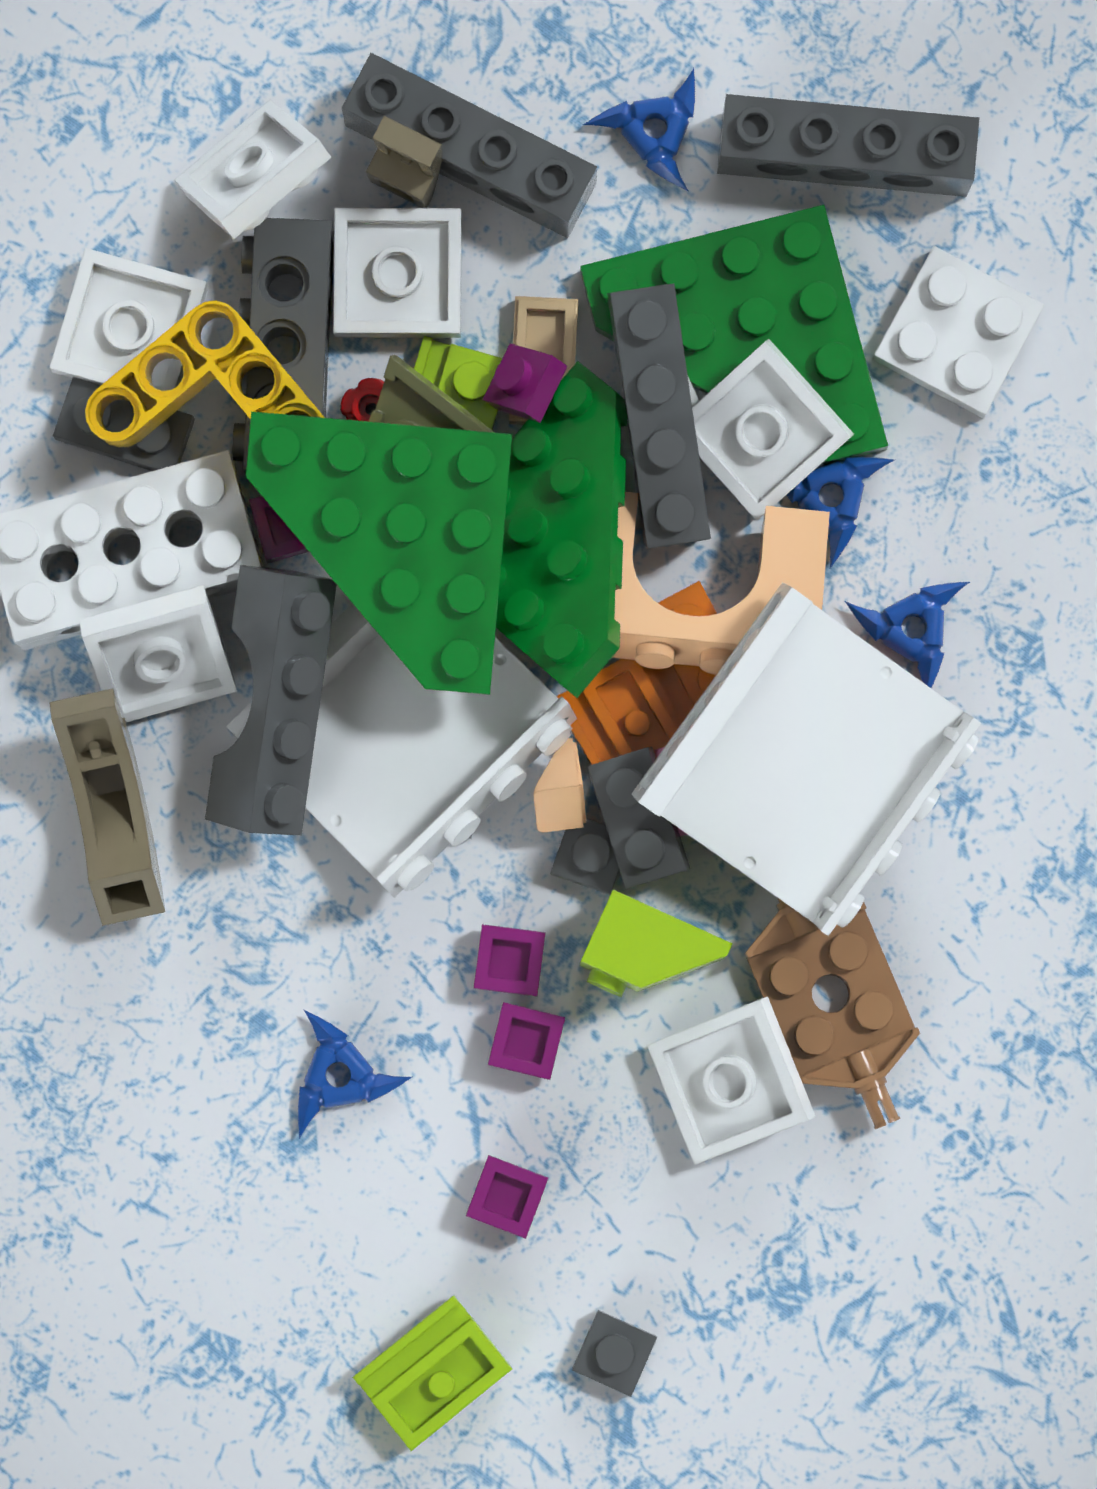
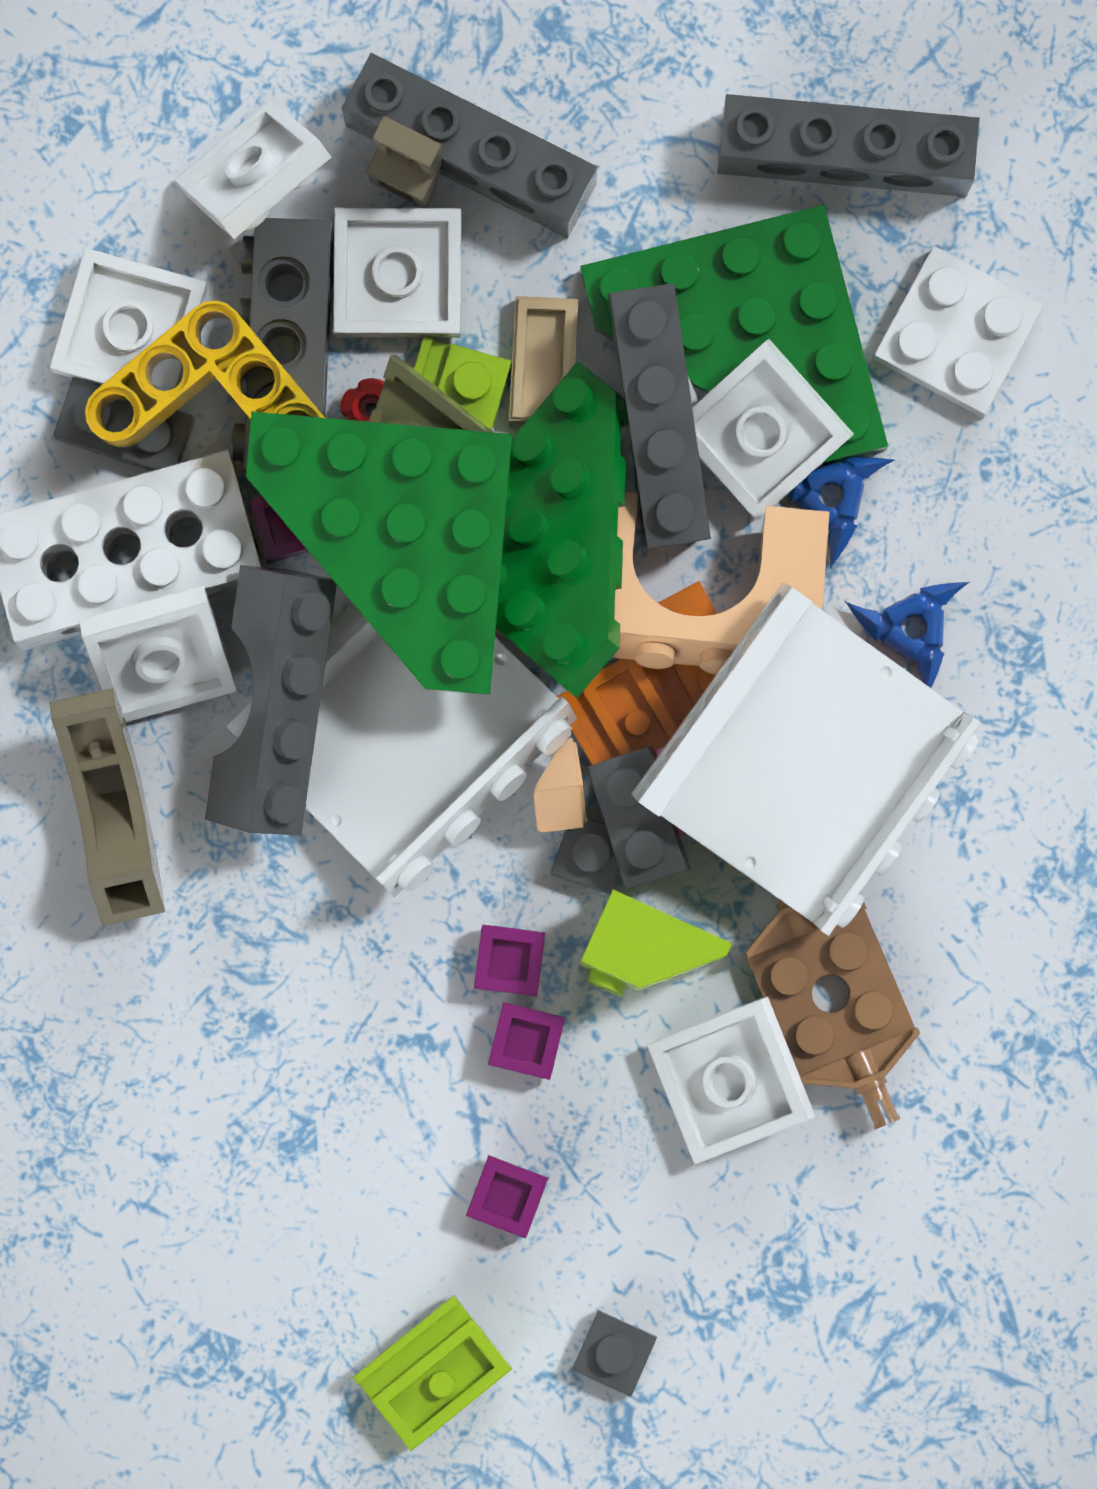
(320, 1092): blue piece -> none
(525, 382): magenta plate -> none
(661, 150): blue piece -> none

